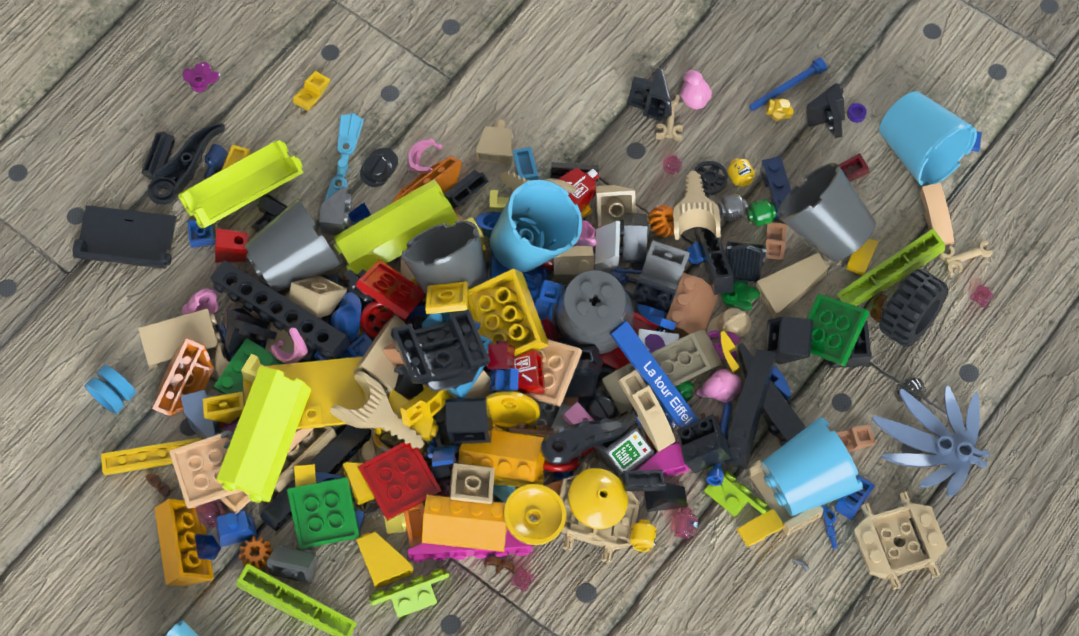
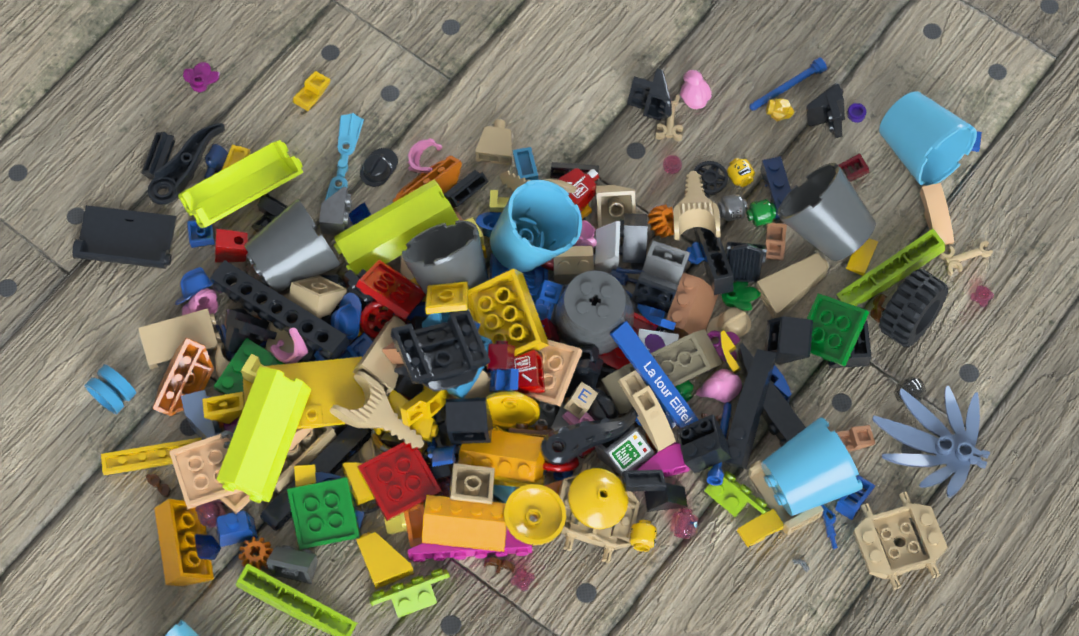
(192, 283): none -> blue piece
(580, 400): none -> tan brick

